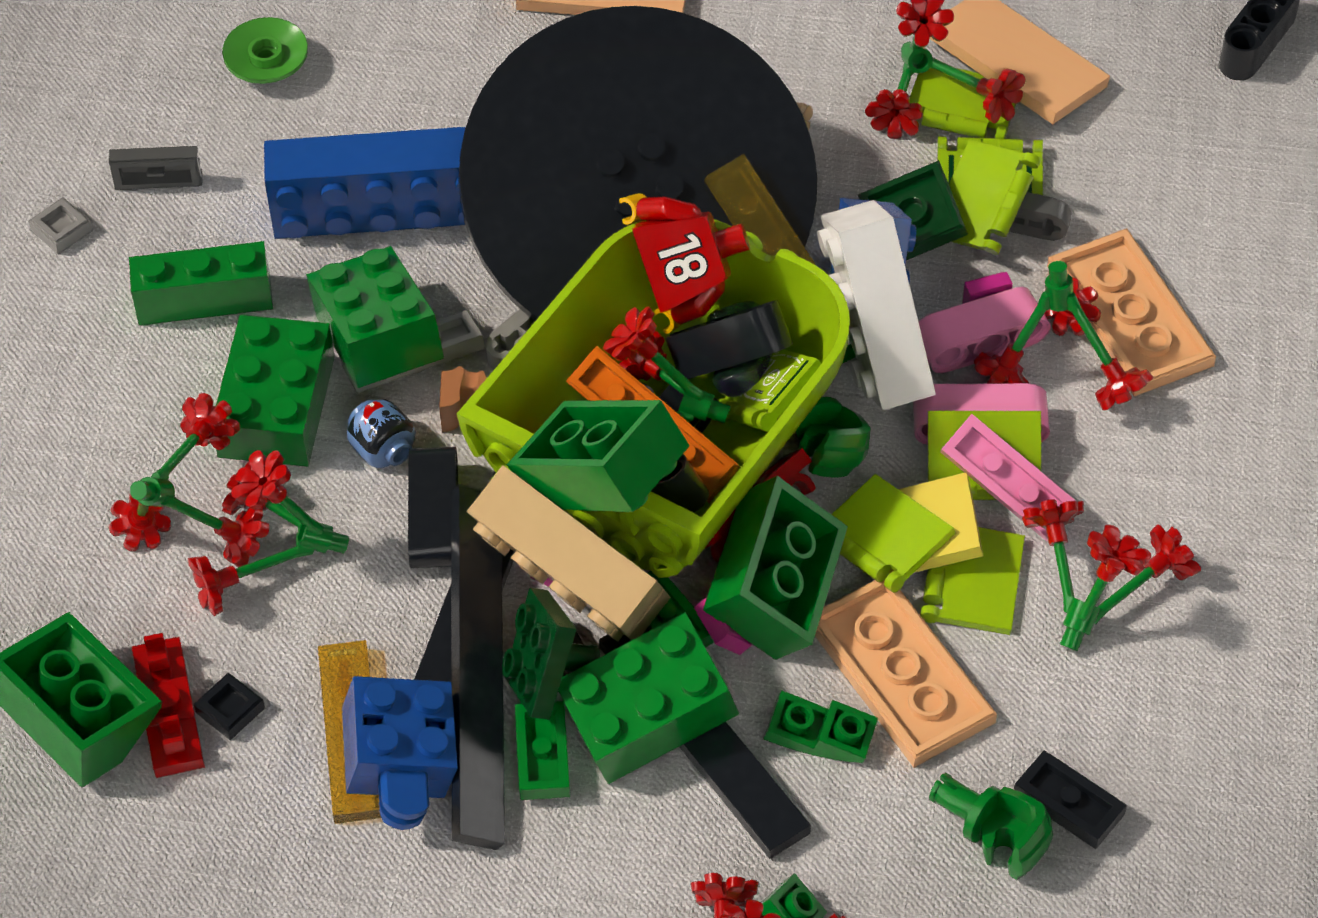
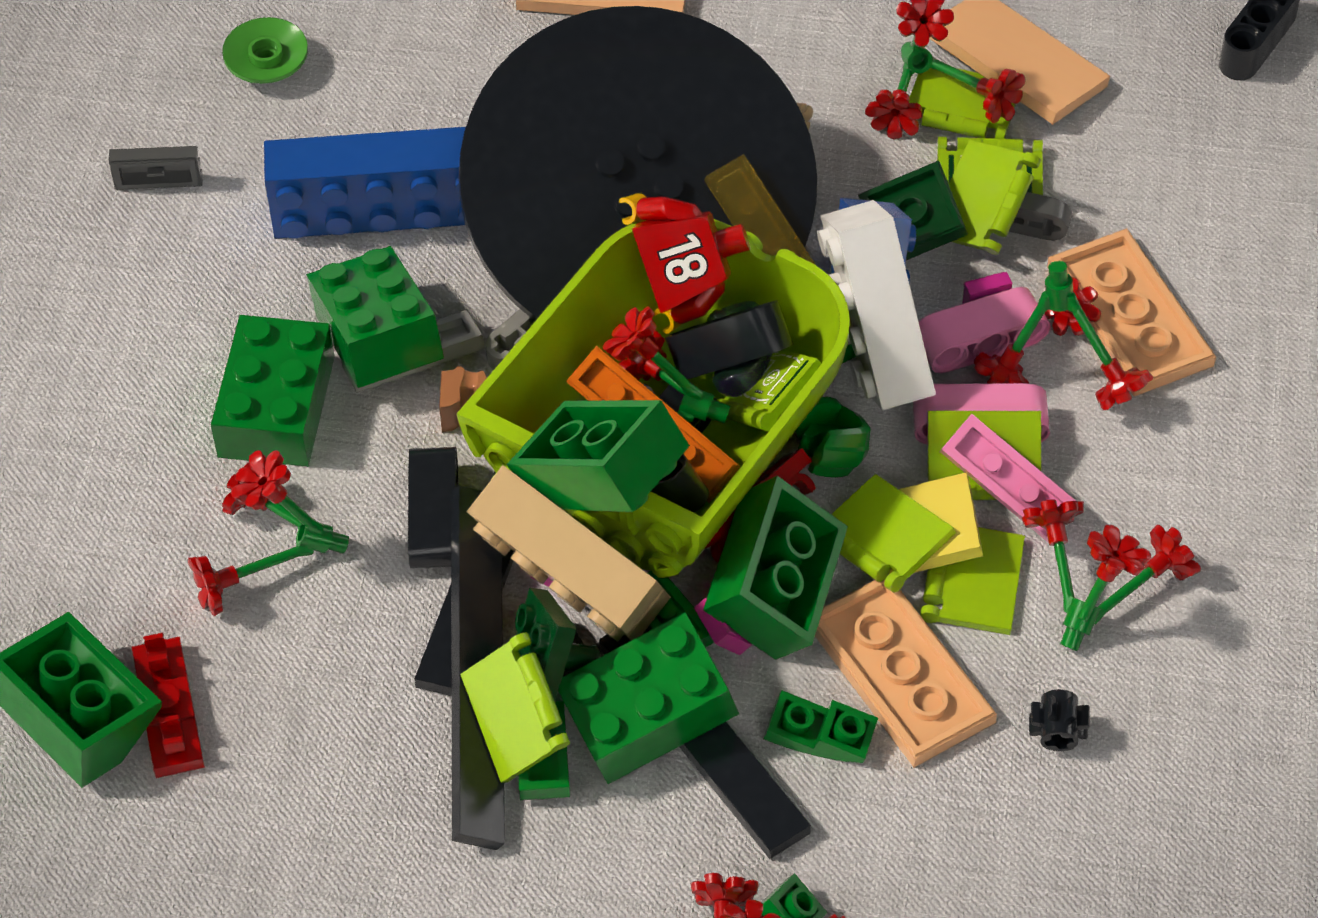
(60, 225): light grey tile -> none
(149, 496): red plant -> none
(200, 283): green brick -> none
(229, 706): black tile -> none
(337, 667): clear yellow tile -> none
(380, 433): medium blue head -> none
(399, 744): blue brick -> none
(514, 708): none -> lime piece
(997, 820): green piece -> none
(1059, 720): none -> black gear
(1071, 799): black plate -> none

